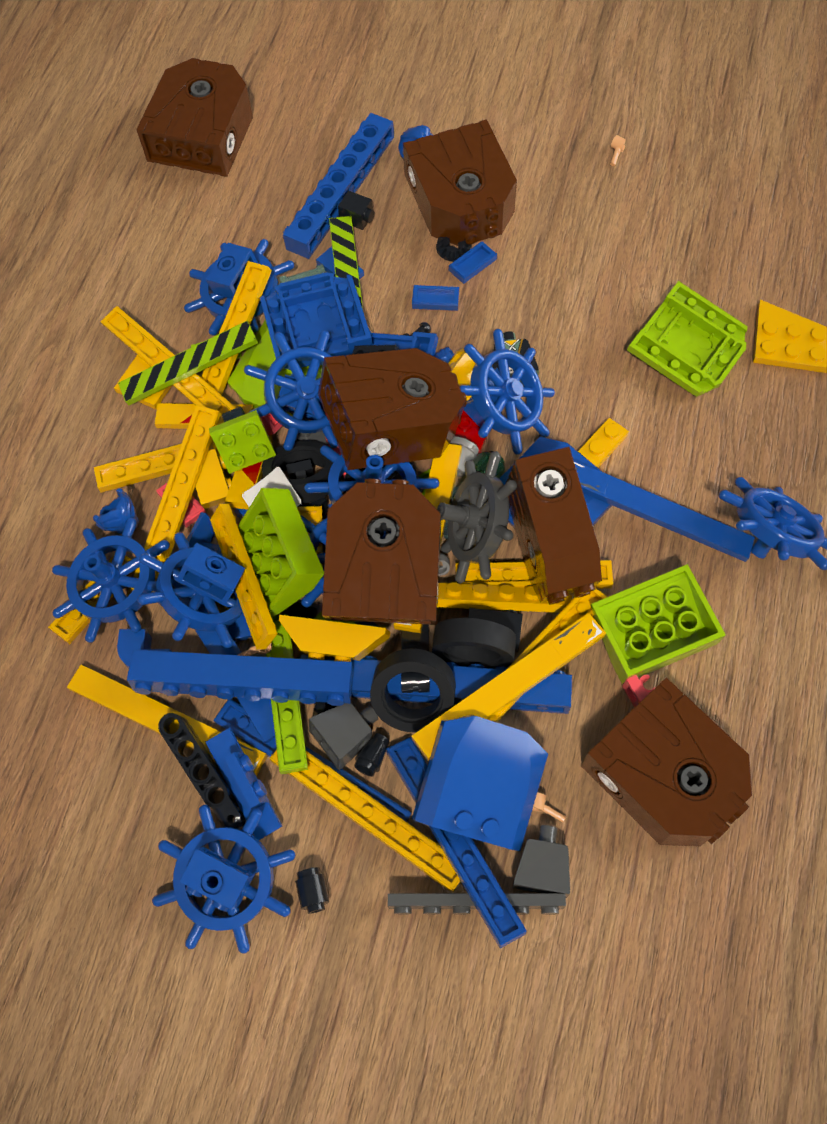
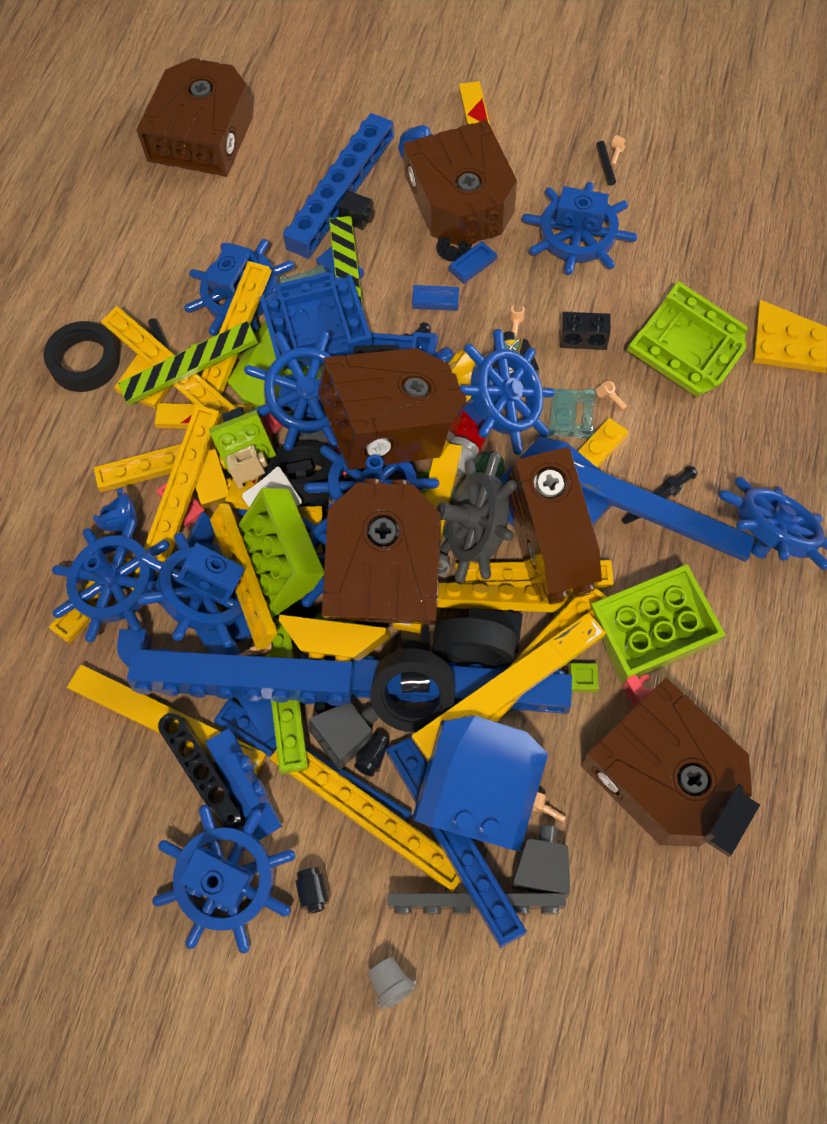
(71, 335): none -> black tyre
(157, 333): none -> black piece
(246, 465): none -> tan brick
(390, 983): none -> light grey piece
(473, 102): none -> yellow tile
(516, 318): none -> light nougat hand
(564, 413): none -> clear light blue plate
(580, 216): none -> blue piece
(584, 677): none -> lime tile
(585, 330): none -> black brick
(605, 160): none -> black piece
(607, 389): none -> light nougat hand
(671, 486): none -> black sword
(731, 821): none -> black panel

